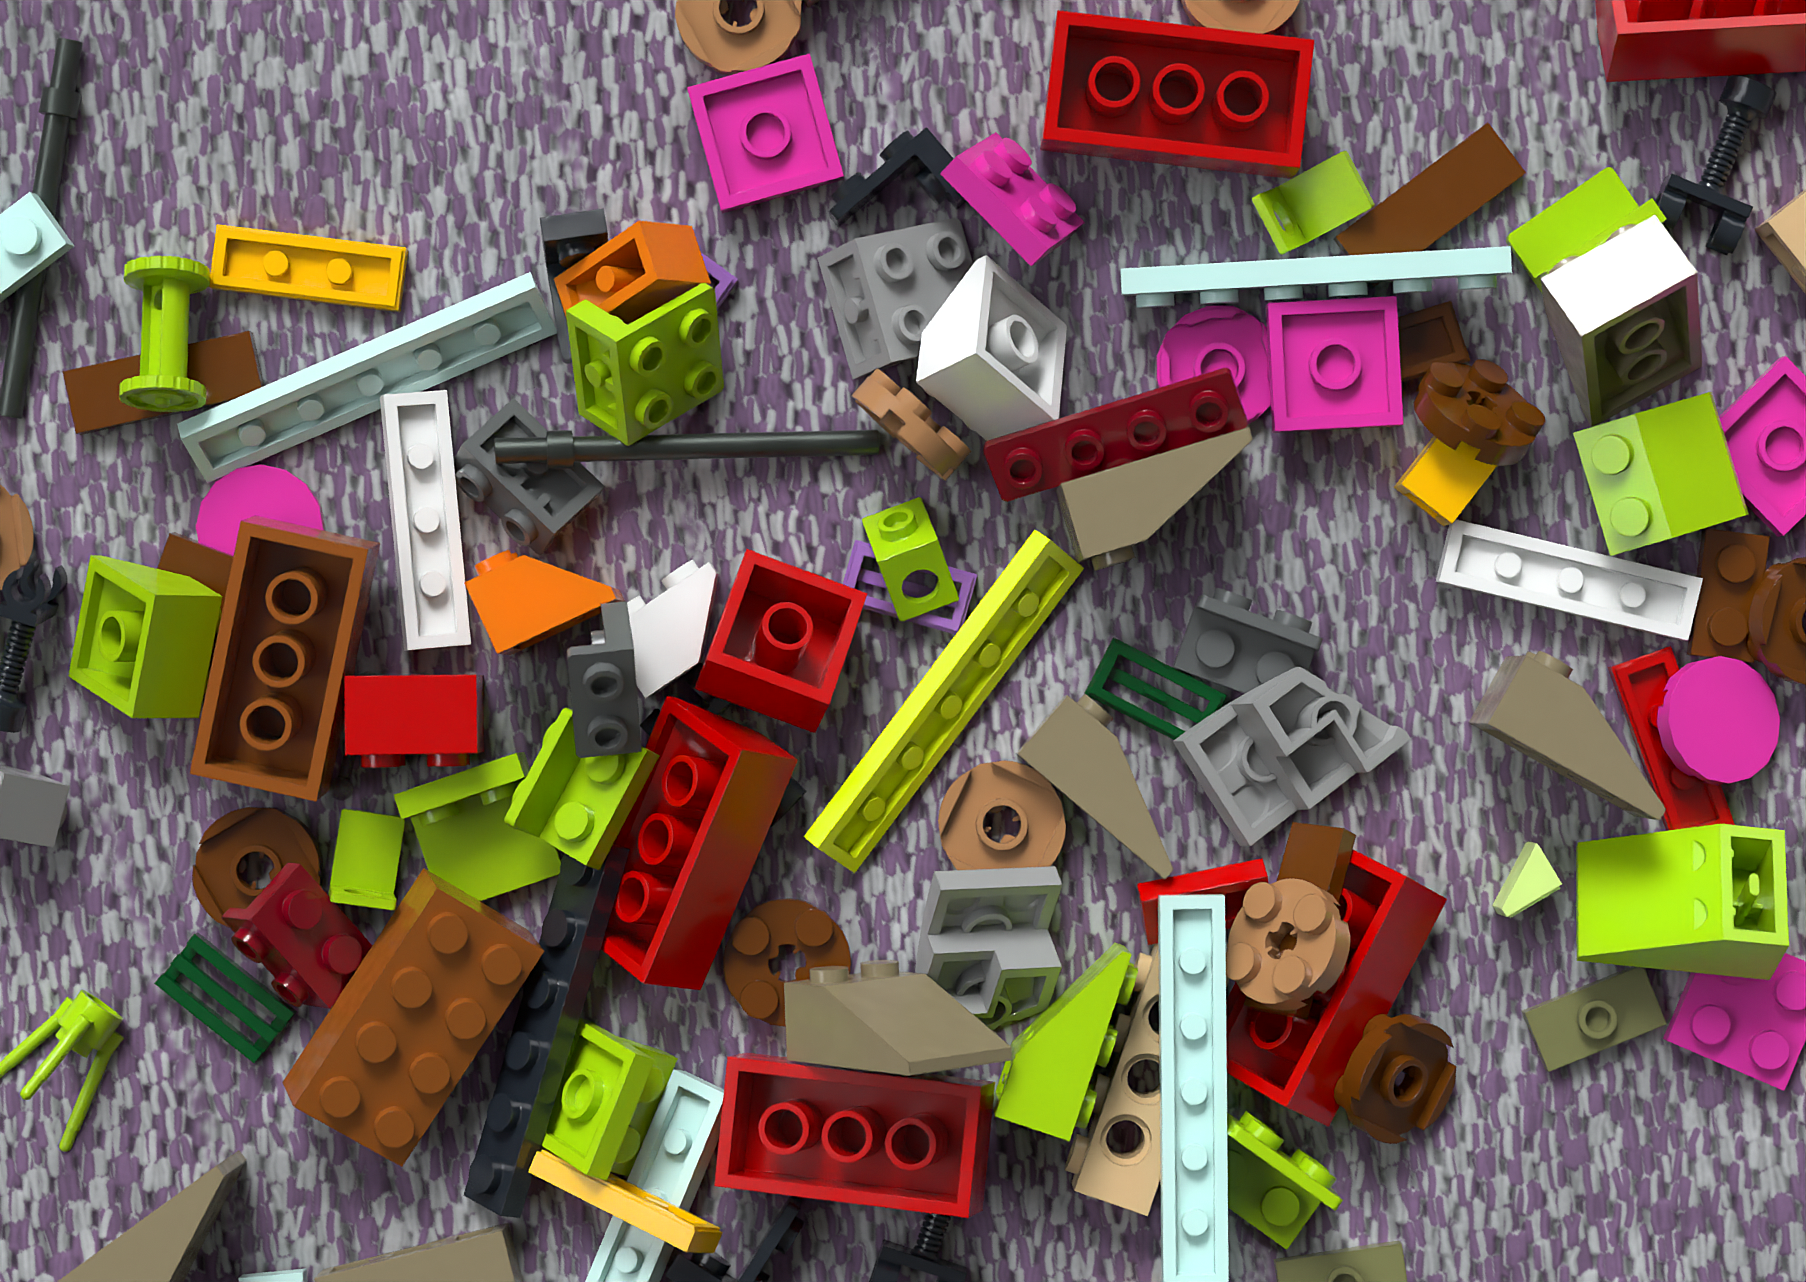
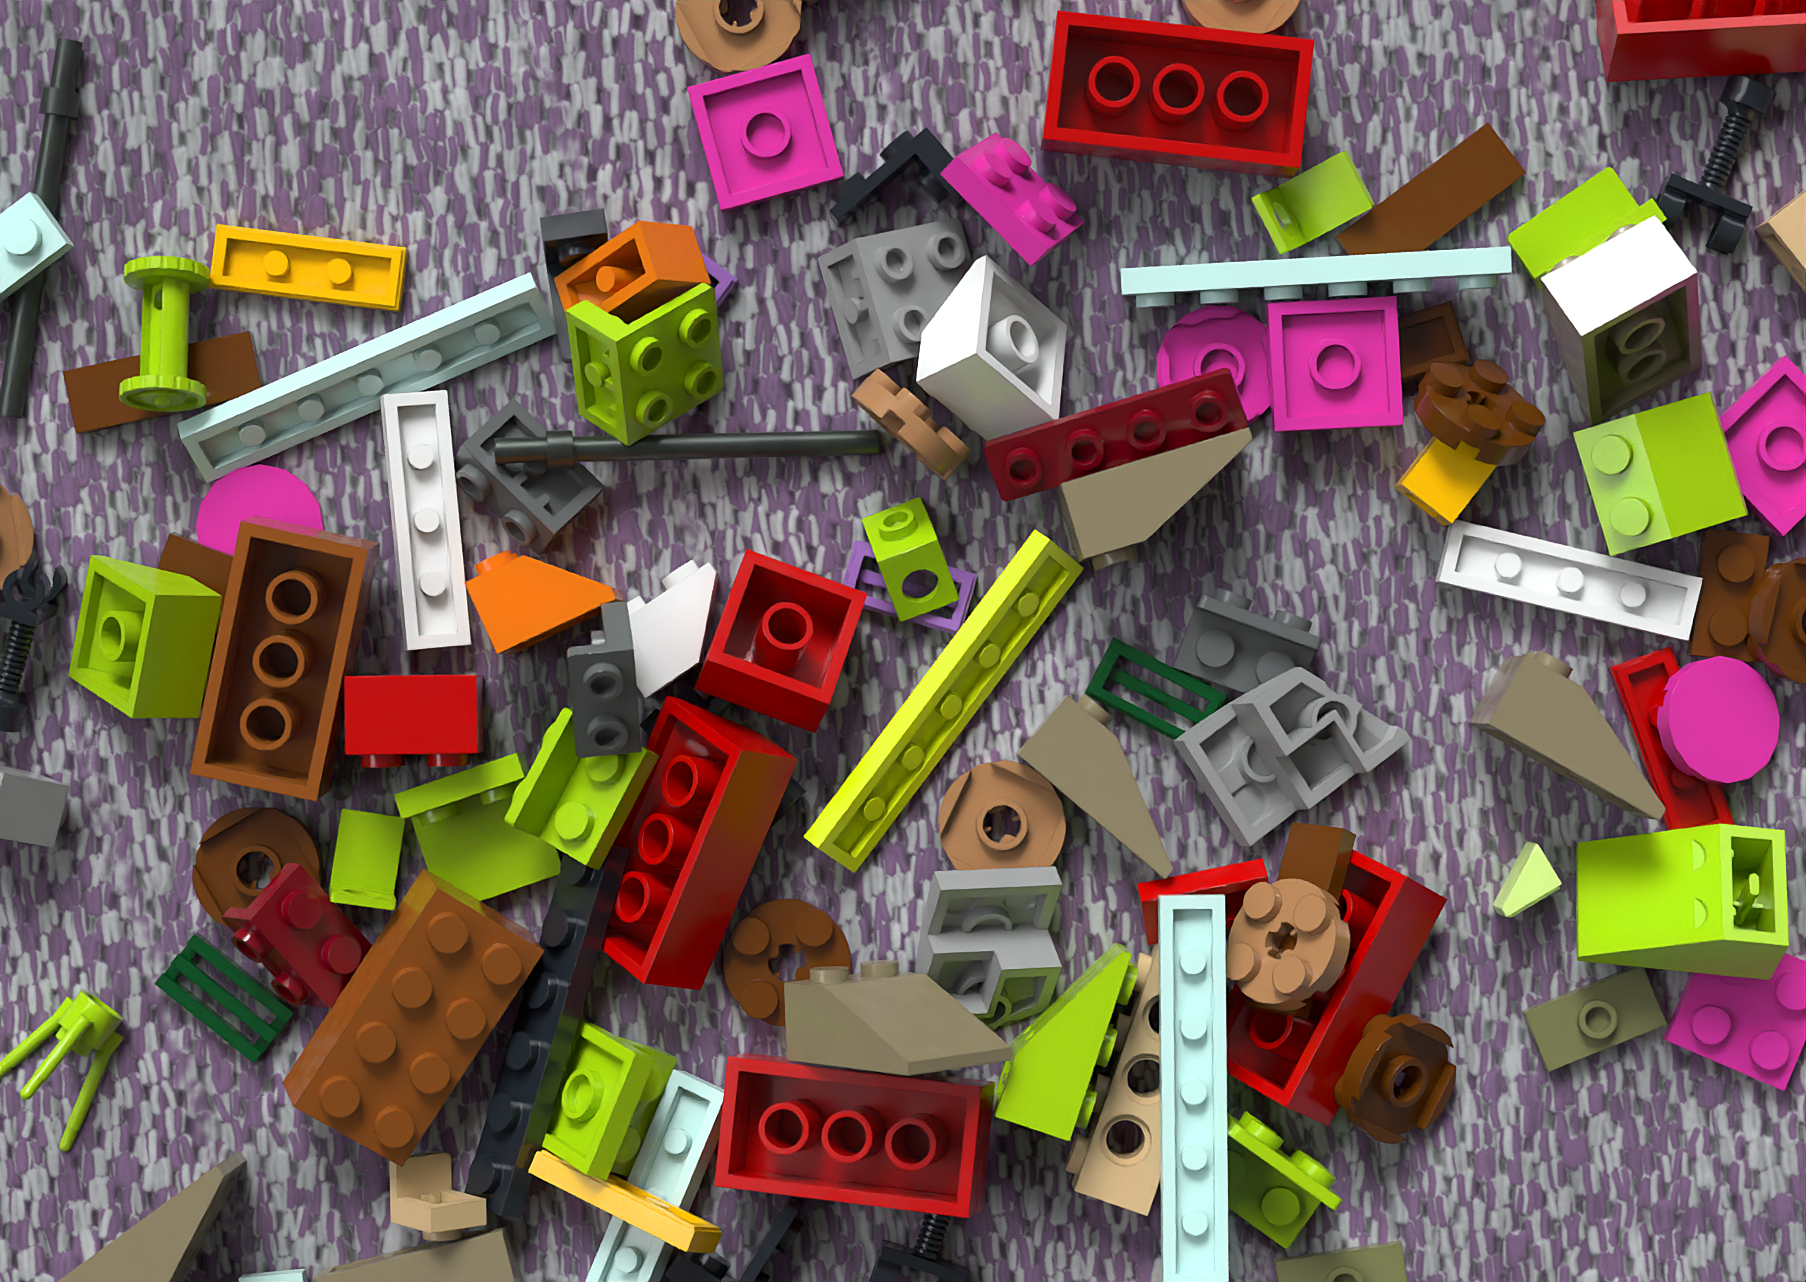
(425, 1199): none -> tan bracket

